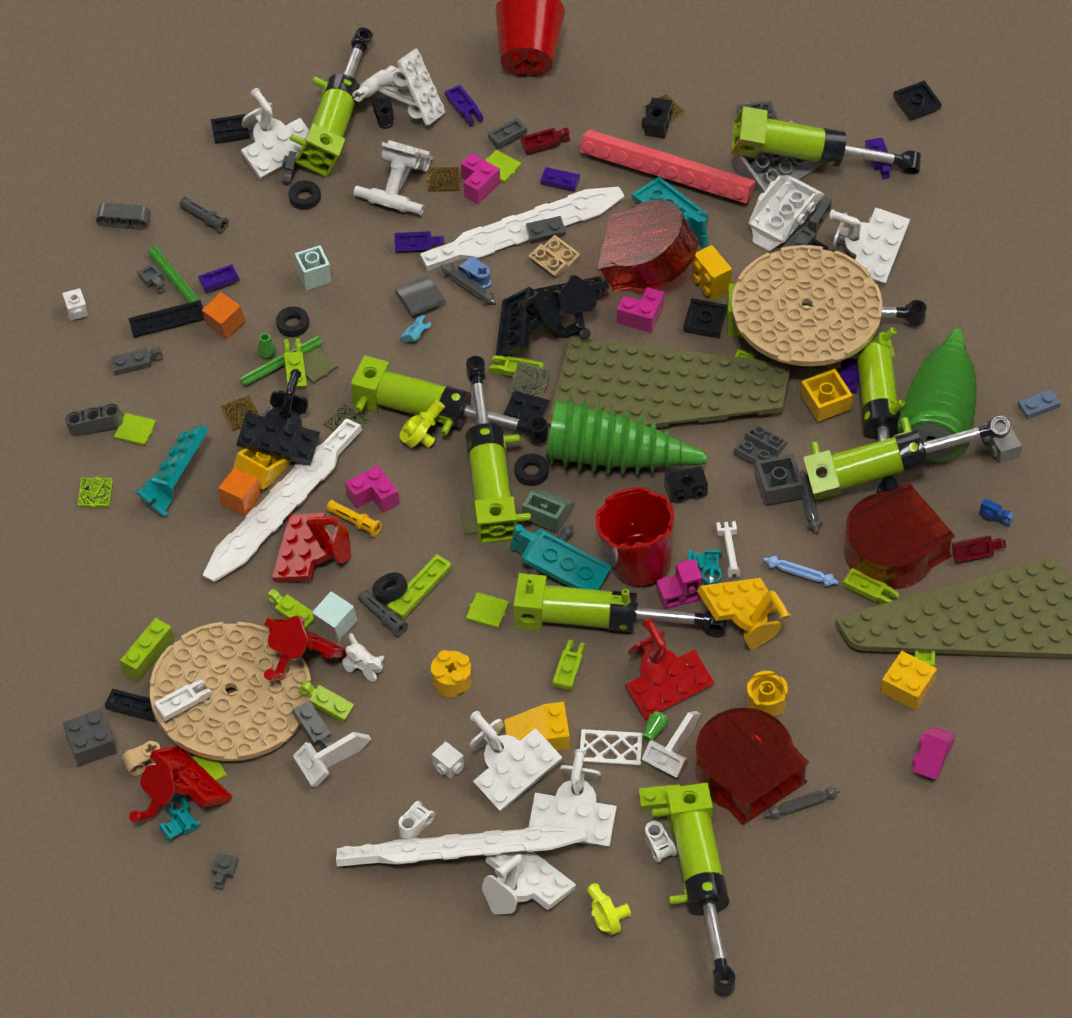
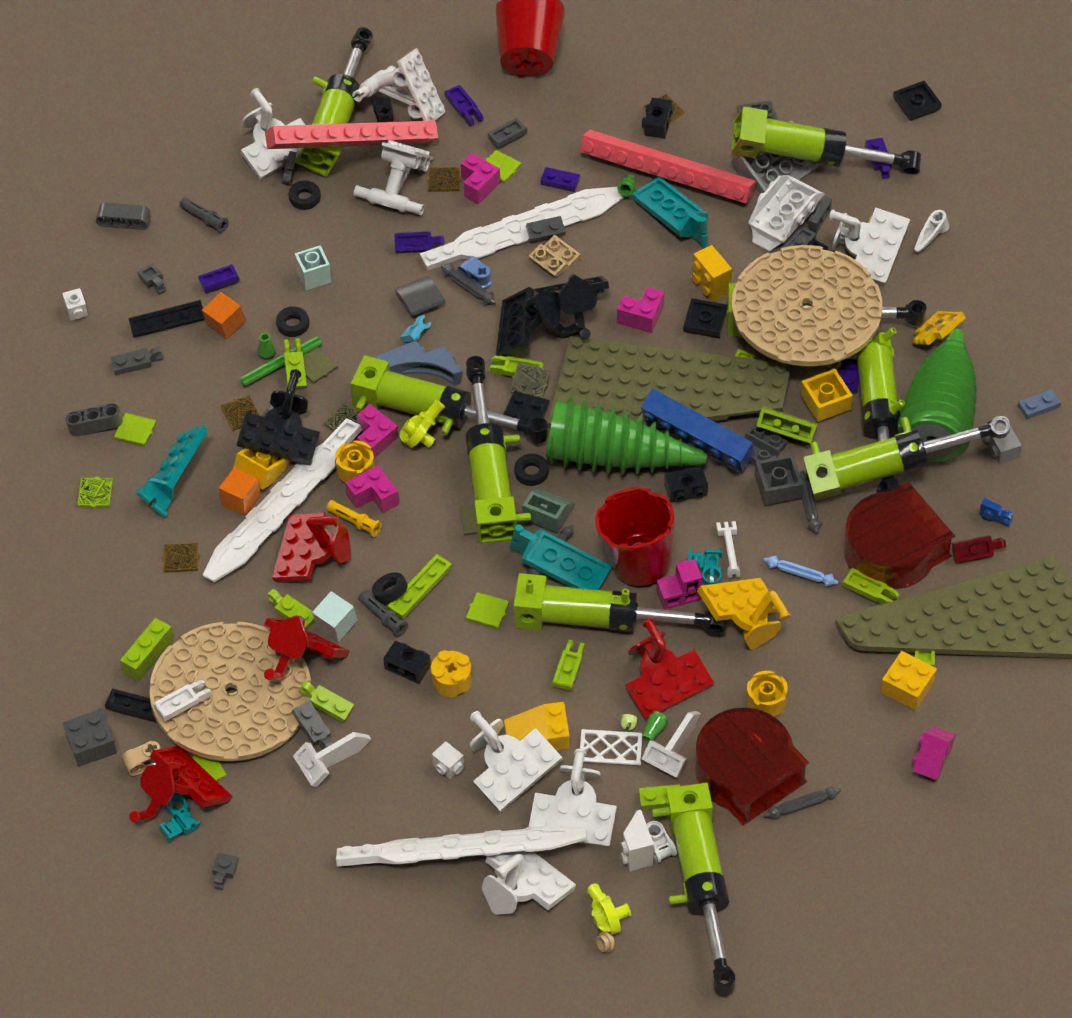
(172, 274): bright green axle -> none
(180, 557): none -> clear yellow piece
(229, 128): black plate -> none
(350, 134): none -> coral brick
(353, 460): none -> yellow brick
(361, 659): white animal -> none
(376, 429): none -> dark pink brick
(397, 663): none -> black brick
(414, 359): none -> sand blue arch
(417, 818): white piece -> none
(544, 139): dark red plate -> none
(605, 942): none -> tan plate
(626, 186): none -> bright green cone
(629, 721): none -> yellowish green hinge
(637, 844): none -> white slope
(646, 246): clear red brick -> none
(697, 430): none -> blue brick
(787, 424): none -> lime brick
(935, 224): none -> white piece
(938, 327): none -> yellow piece

